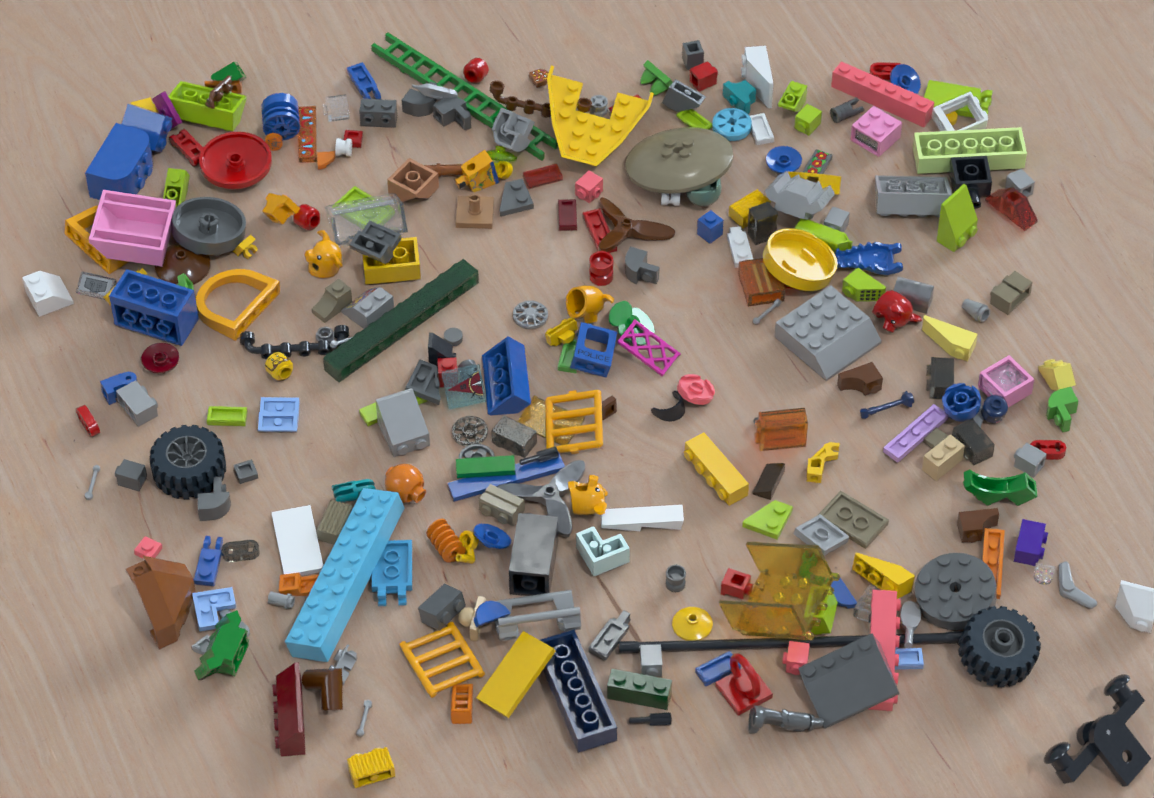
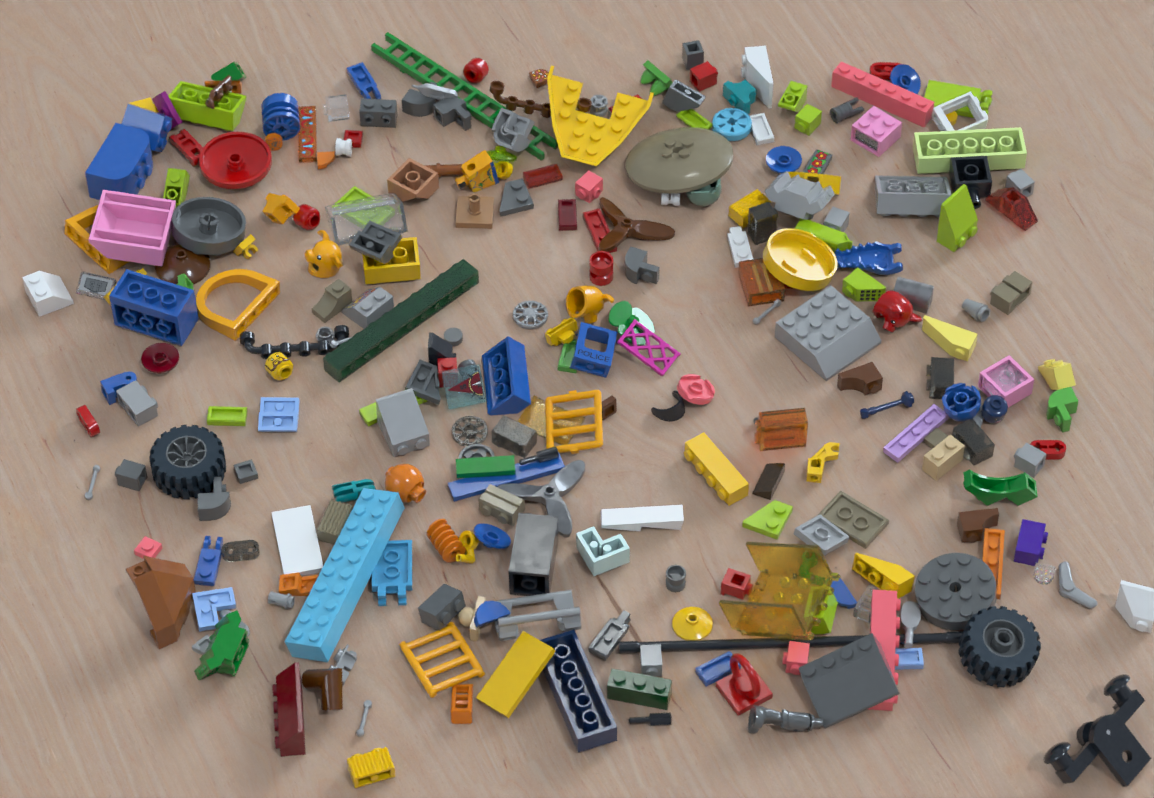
(588, 497): light orange piece -> none
(710, 226): blue brick -> none

